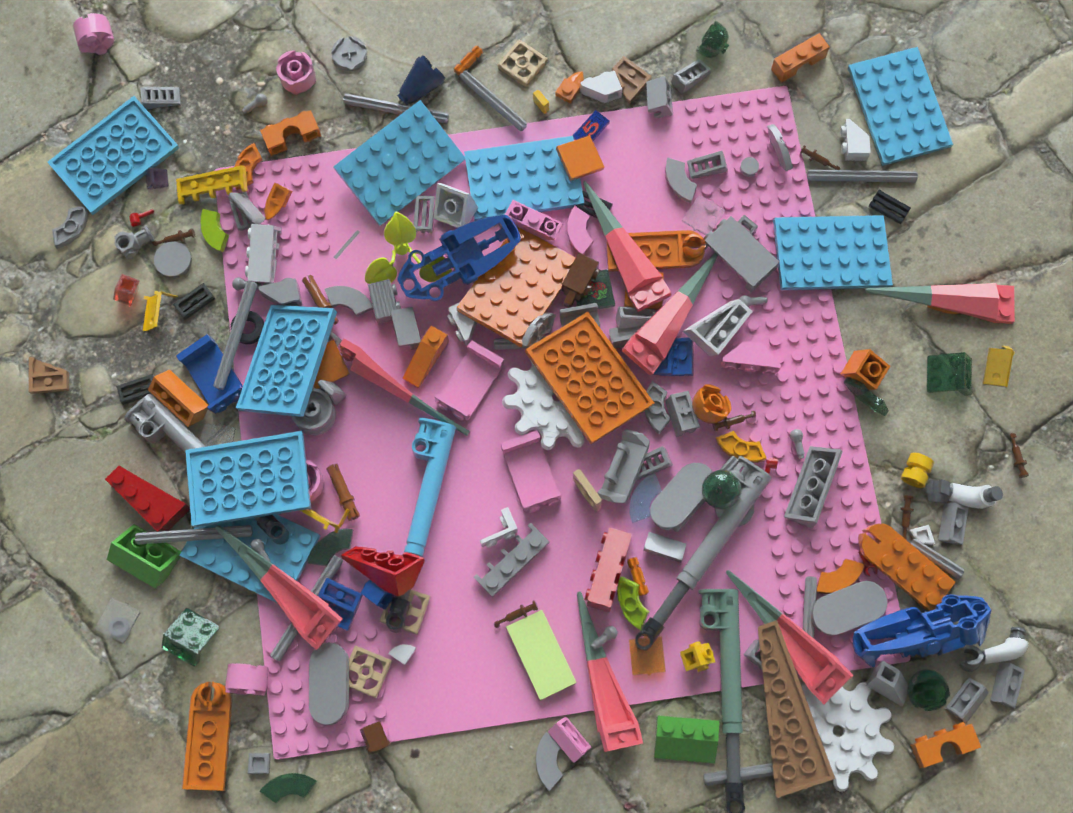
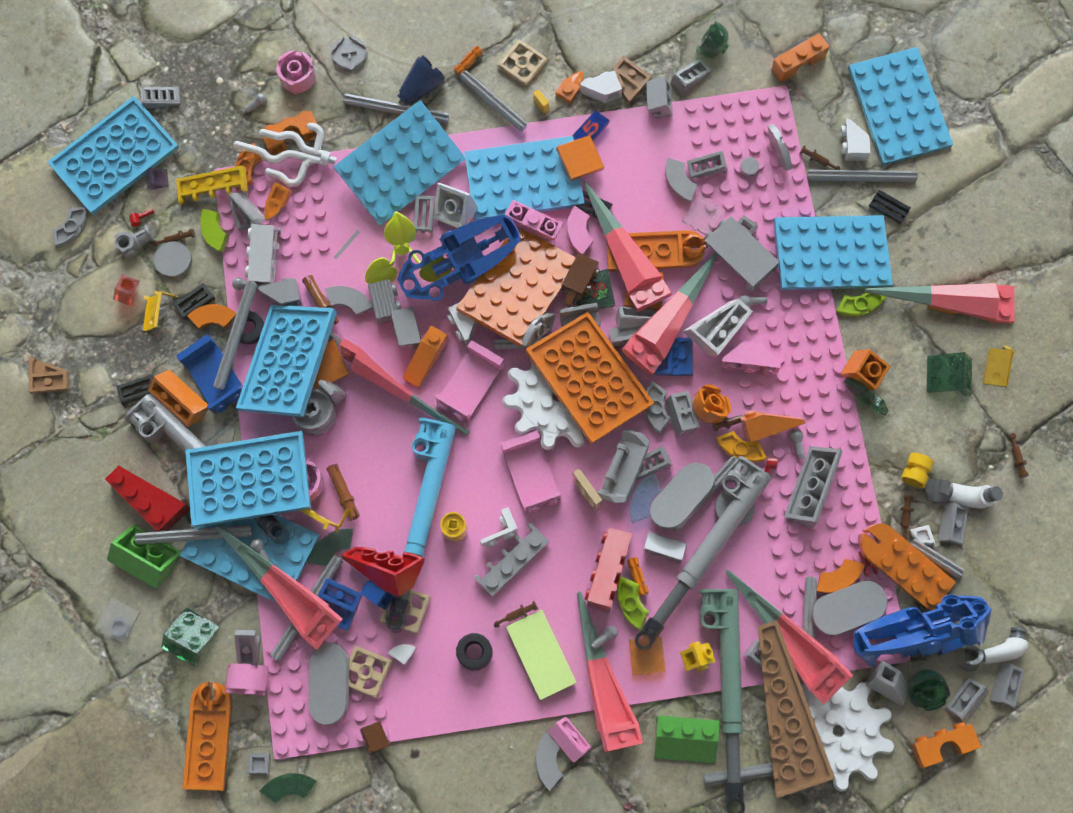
(93, 34): bright pink brick -> none
(211, 315): none -> orange tile
(247, 647): none -> light grey slope
(313, 156): none -> white plant
(453, 526): none -> yellow wheel
(461, 651): none -> black tyre
(730, 486): clear green cylinder -> none
(762, 425): none -> orange slope
(859, 305): none -> lime tile

